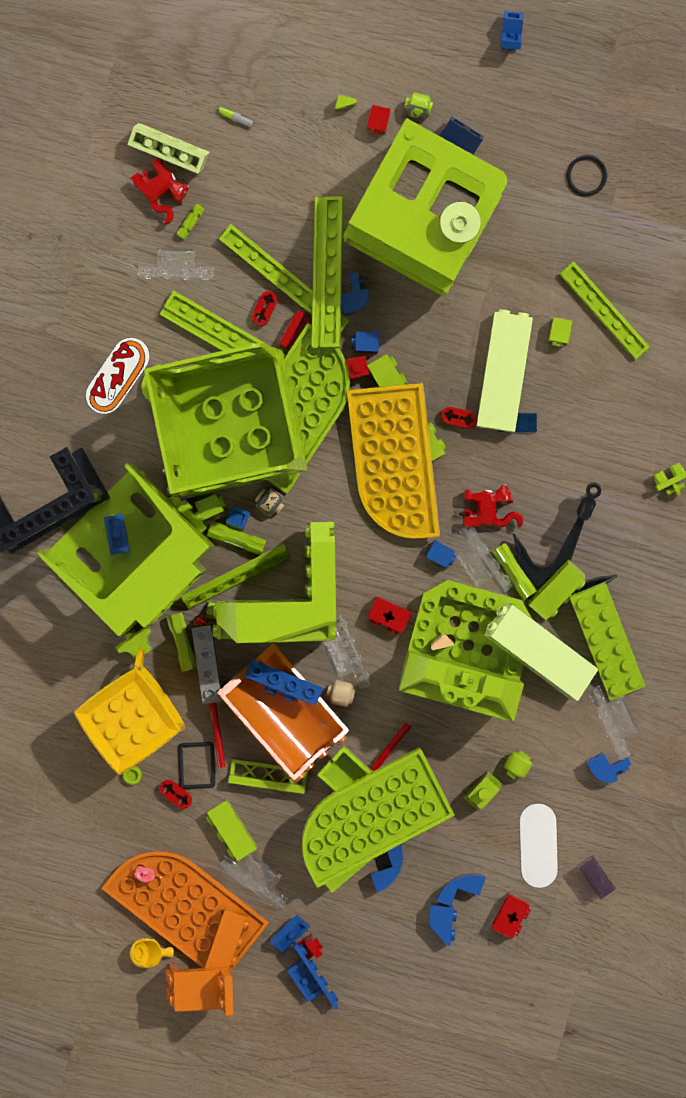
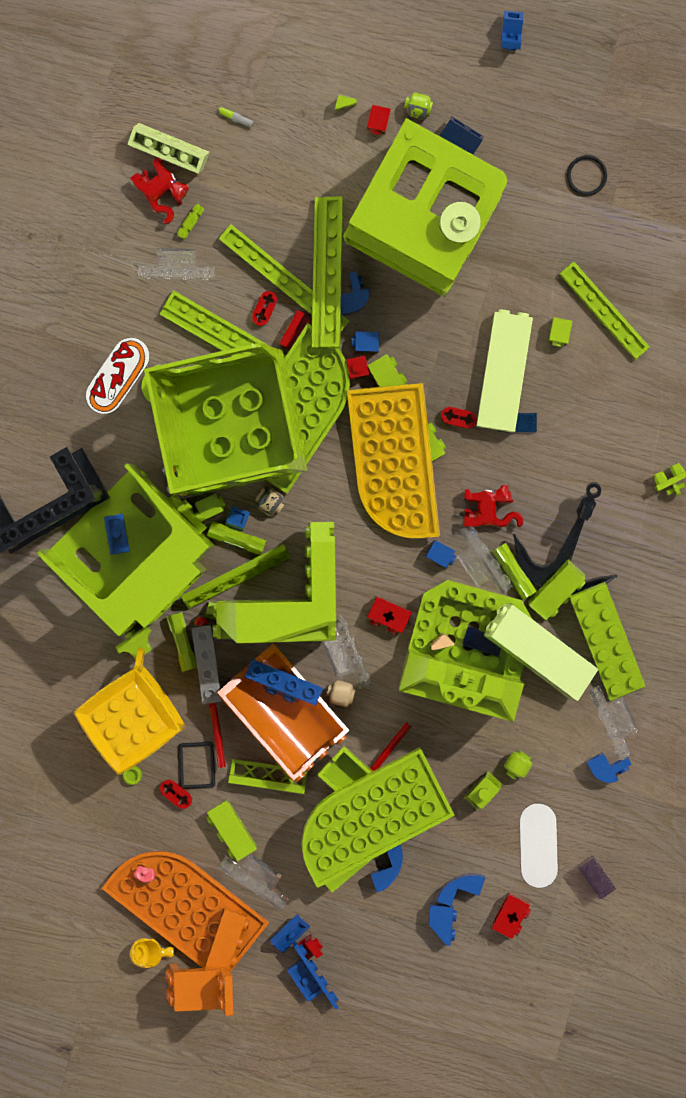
(476, 640): none -> tile

